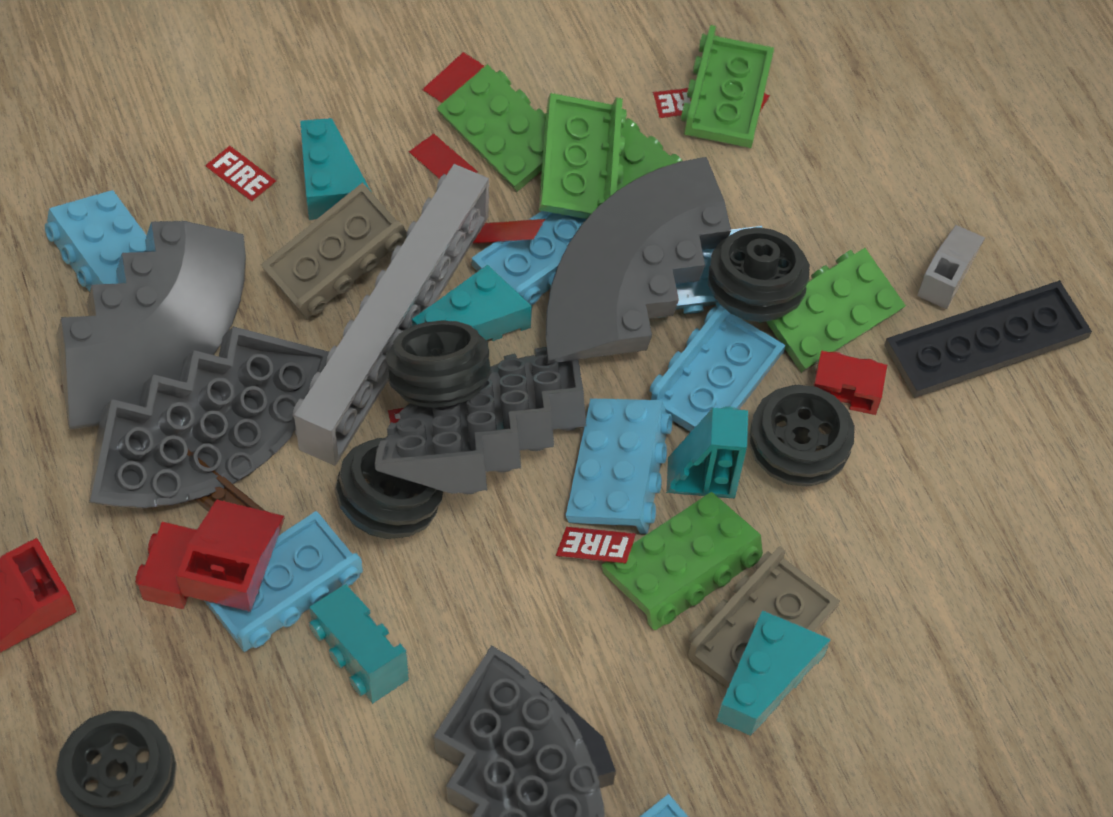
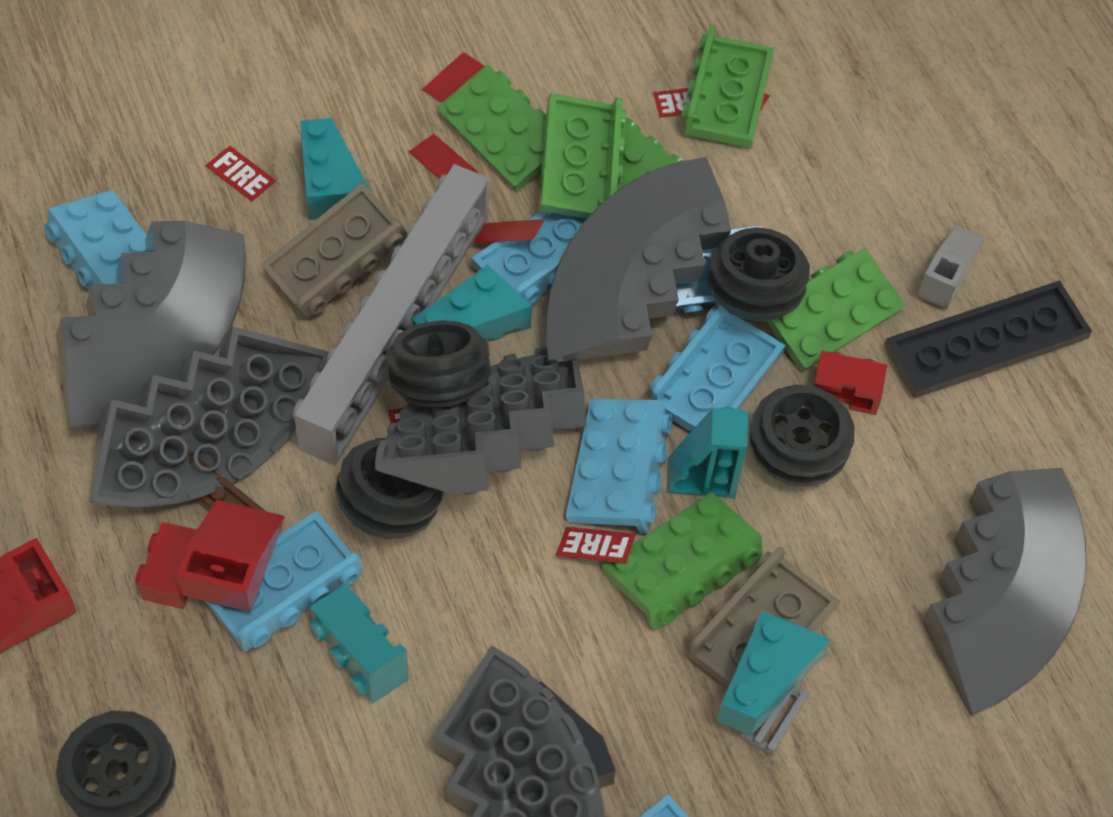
(758, 741): none -> light grey tile
(1011, 587): none -> dark grey brick

